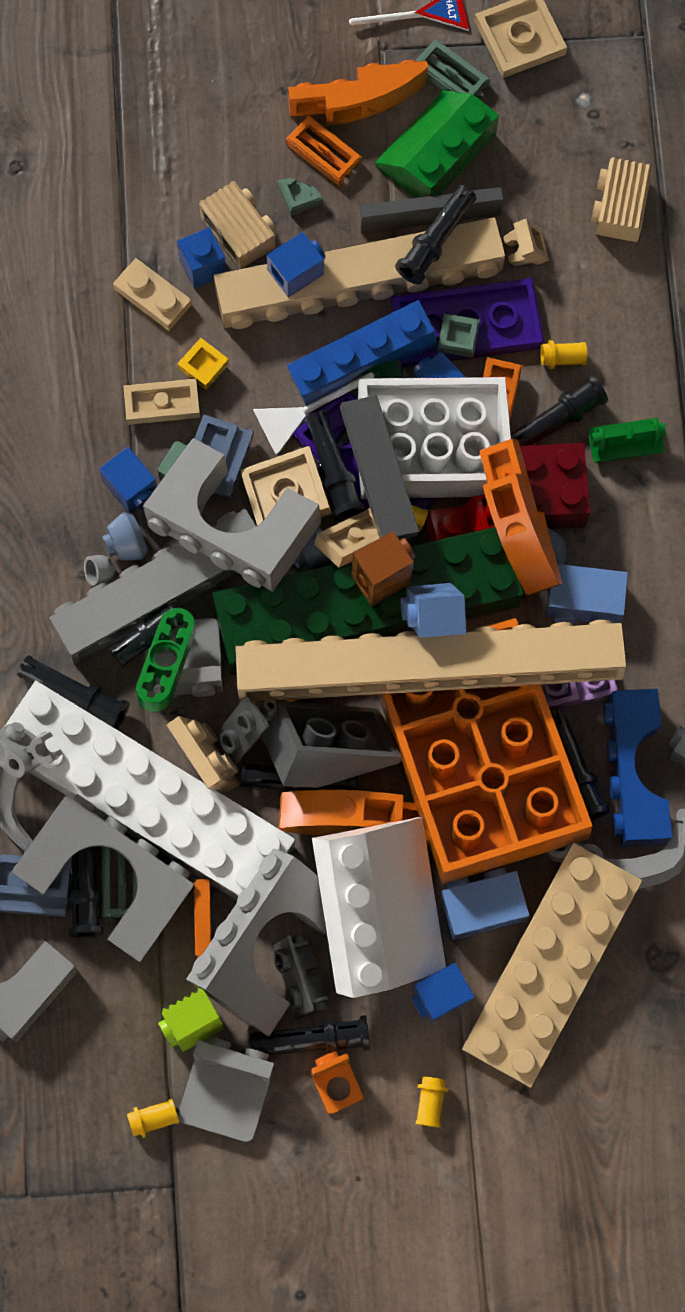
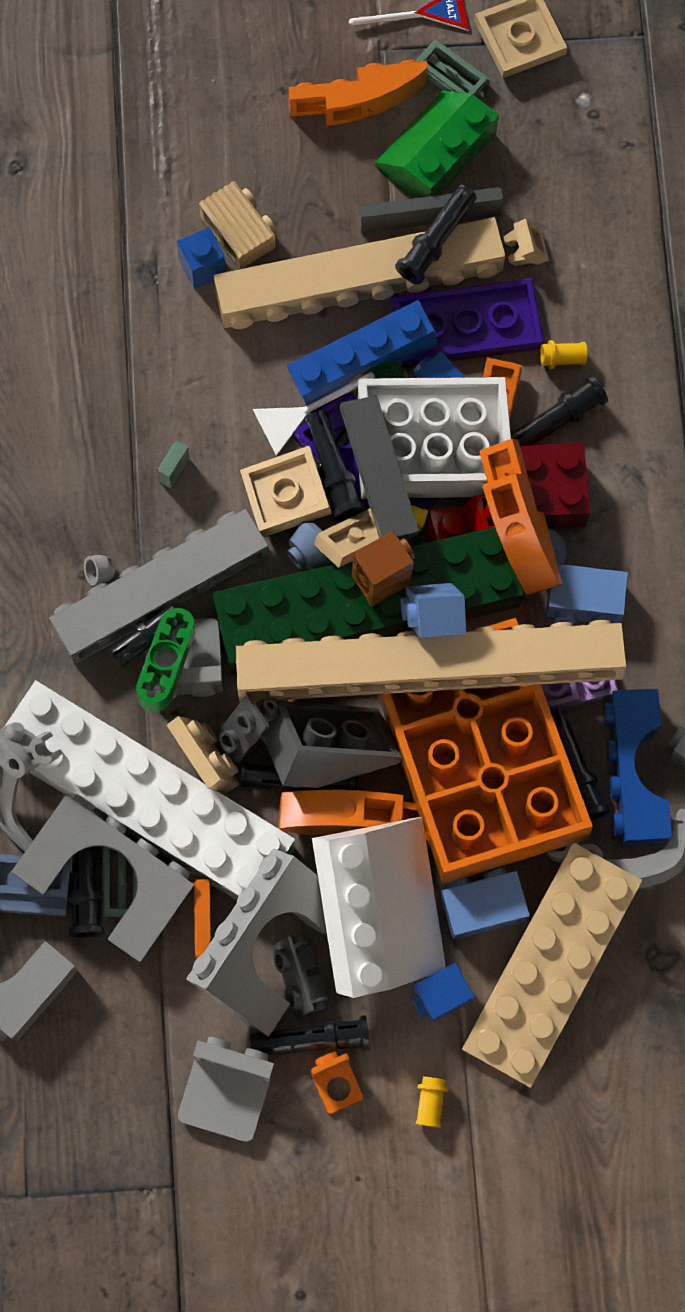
(88, 698): black pin -> none
(125, 538): sand blue cone -> none
(128, 479): blue brick -> none
(152, 294): tan plate -> none
(152, 1118): yellow pin -> none
(161, 401): tan plate -> none
(190, 1021): lime brick -> none
(203, 363): yellow plate -> none
(230, 441): sand blue plate -> none
(257, 554): light grey arch -> none
(296, 263): blue brick -> none
(299, 196): sand green tile -> none
(316, 161): orange tile -> none
(458, 335): sand green tile -> none
(623, 199): tan brick -> none
(626, 440): green hinge -> none

